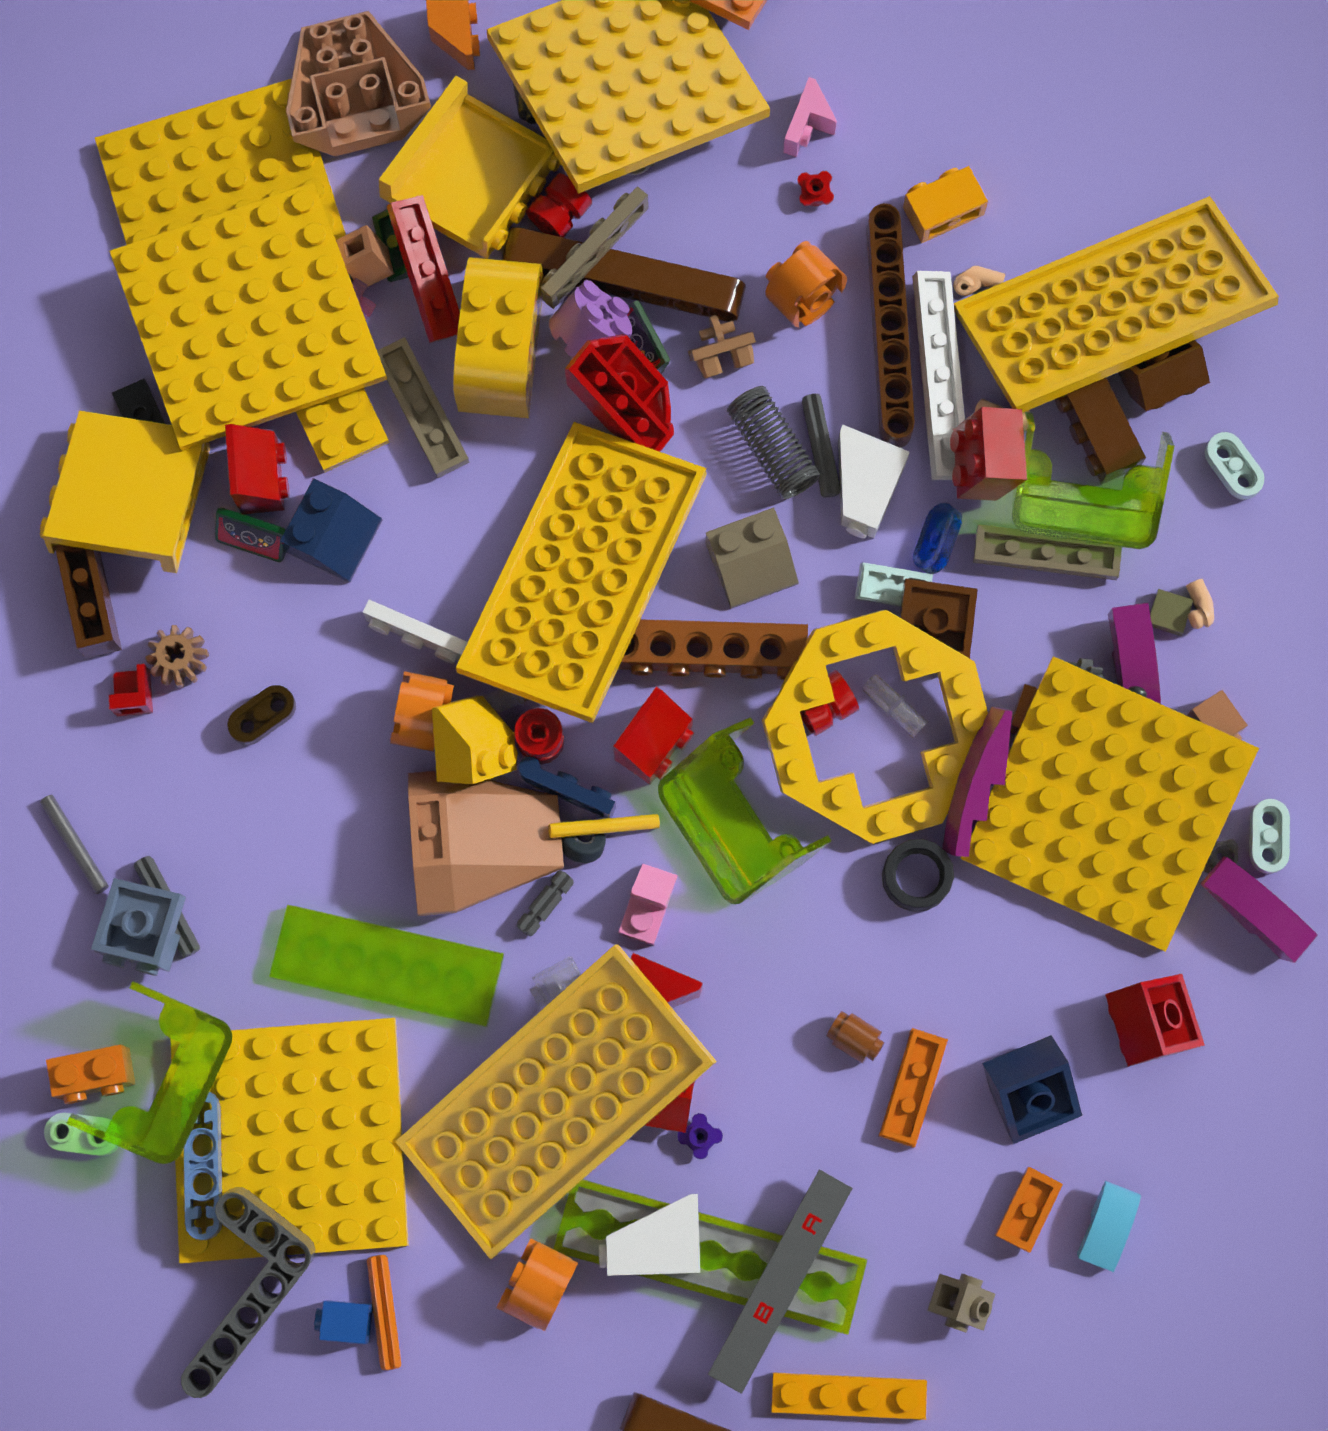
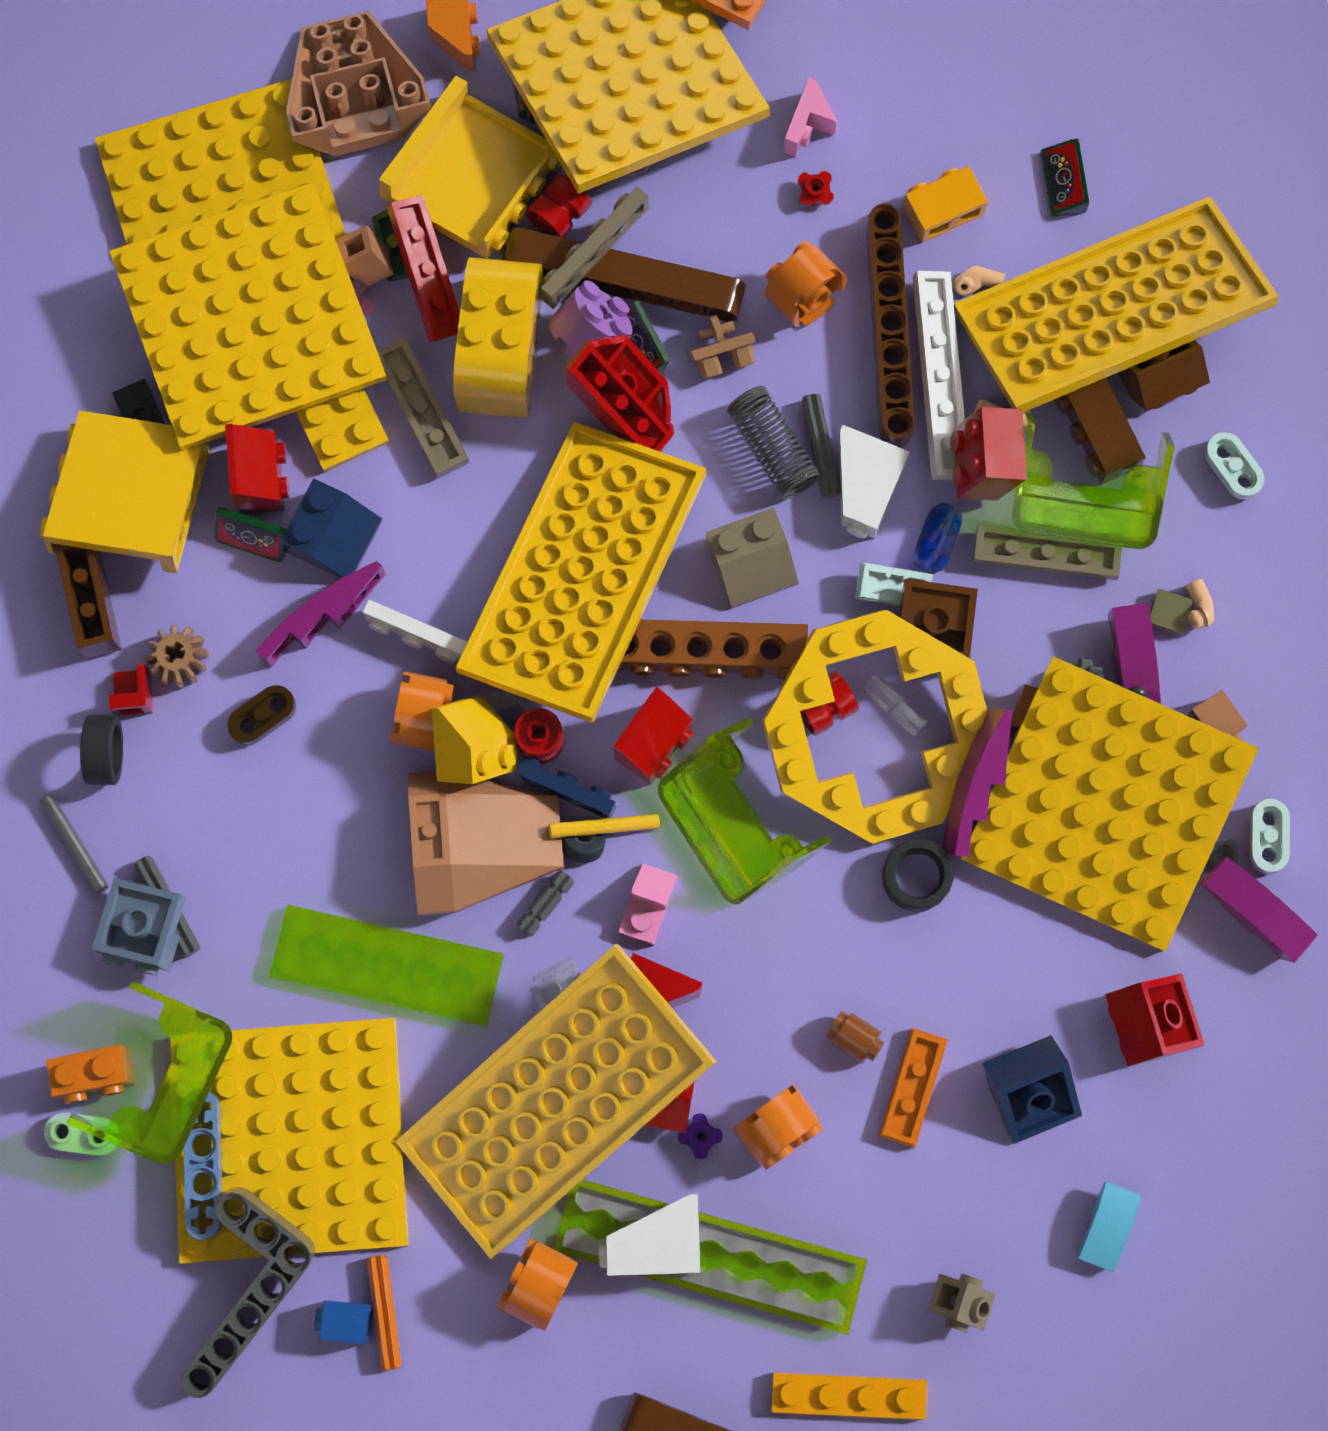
(101, 750): none -> black tyre
(332, 604): none -> magenta slope
(776, 1125): none -> orange brick
(780, 1281): dark grey tile -> none
(1028, 1209): orange plate -> none
(1065, 178): none -> slope

